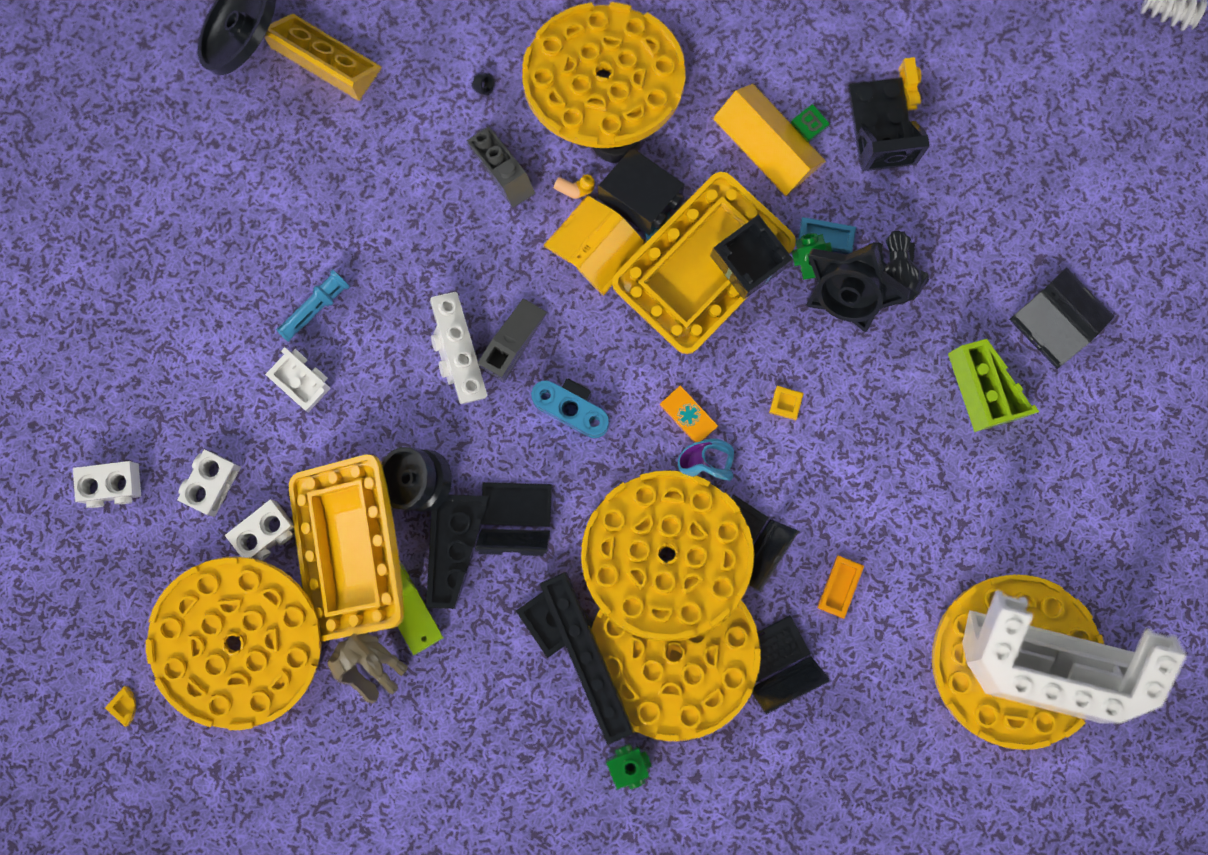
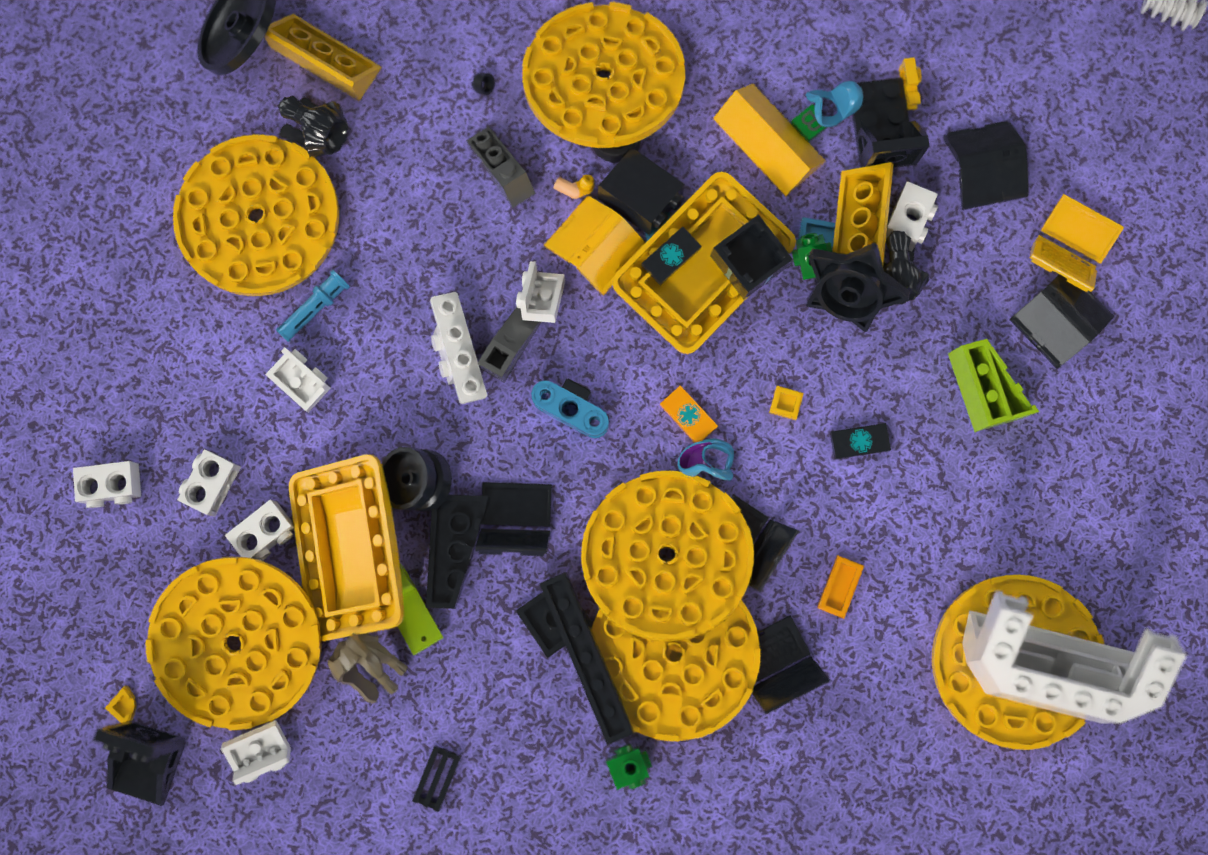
(140, 759): none -> black bracket
(257, 752): none -> white bracket
(283, 245): none -> yellow plate
(322, 126): none -> black piece
(426, 802): none -> black tile
(540, 295): none -> white bracket
(671, 256): none -> black tile
(846, 97): none -> dark azure piece
(860, 441): none -> black tile
(863, 208): none -> yellow slope
(916, 202): none -> white brick
(990, 164): none -> black piece
(1081, 230): none -> yellow piece

